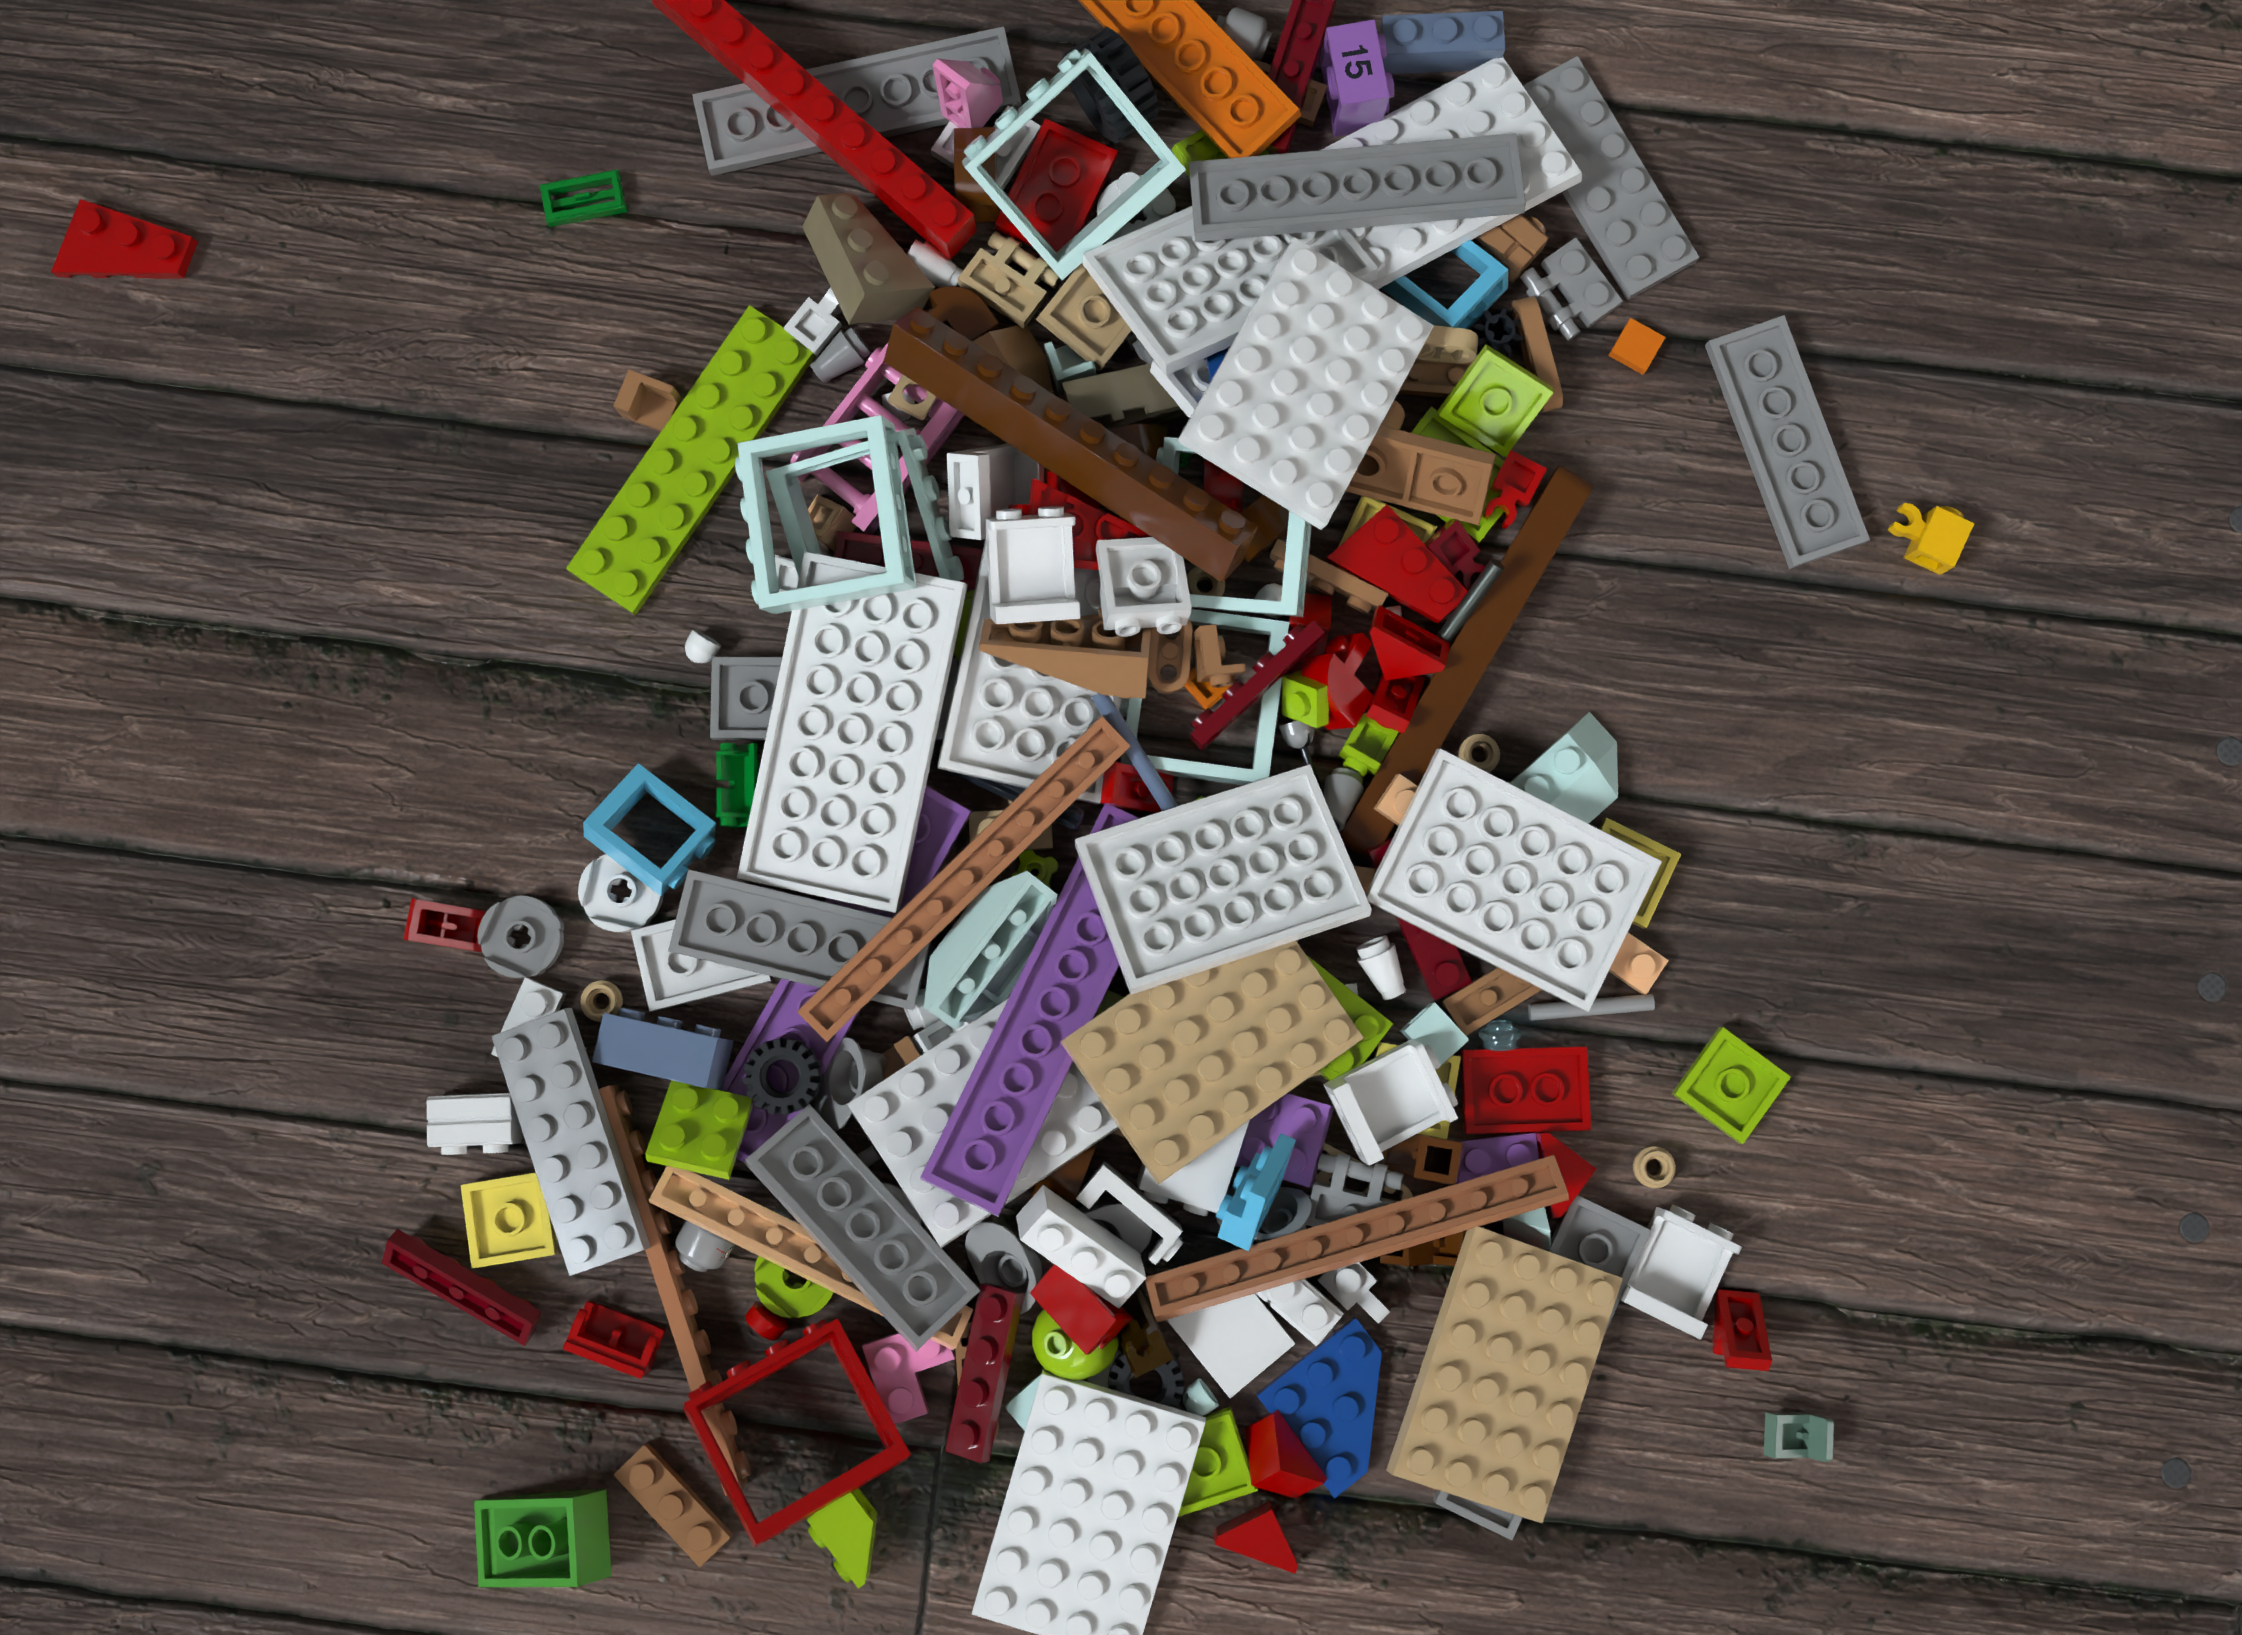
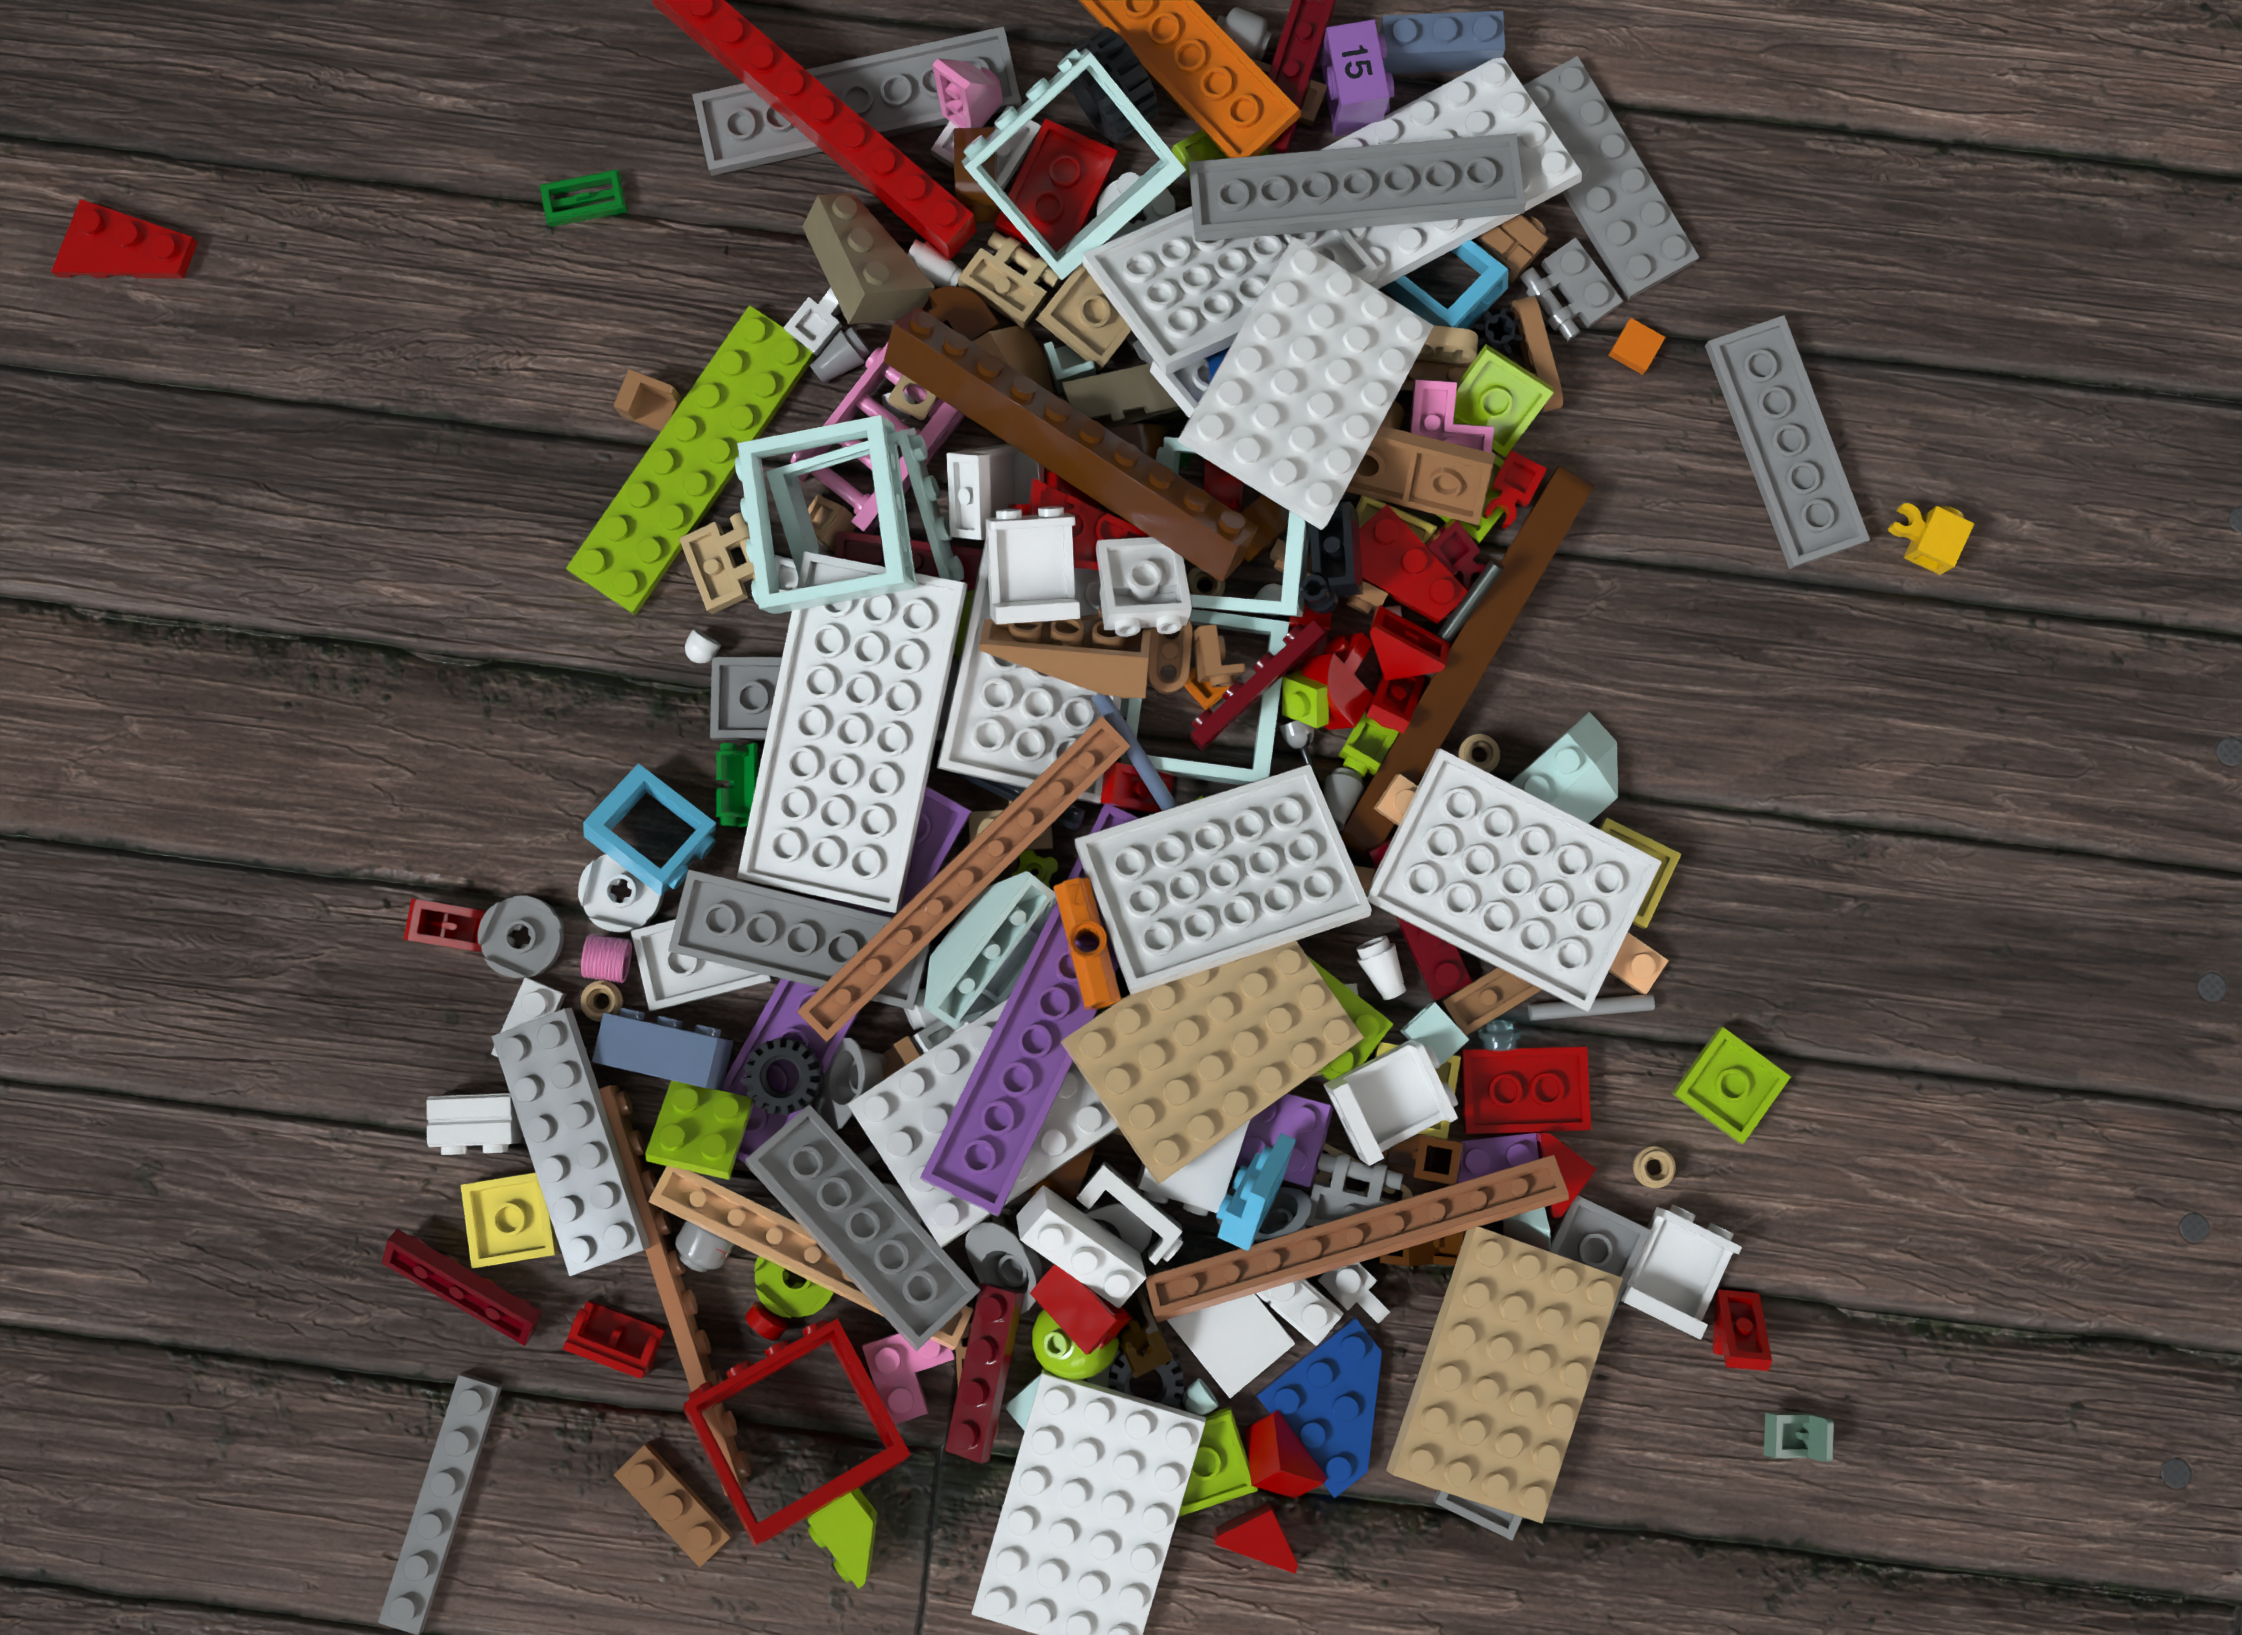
(440, 1504): none -> light grey plate
(543, 1539): bright green slope -> none
(606, 958): none -> bright pink piece
(713, 564): none -> tan plate
(1093, 968): none -> orange piece
(1334, 561): none -> black hinge
(1434, 414): none -> bright pink plate

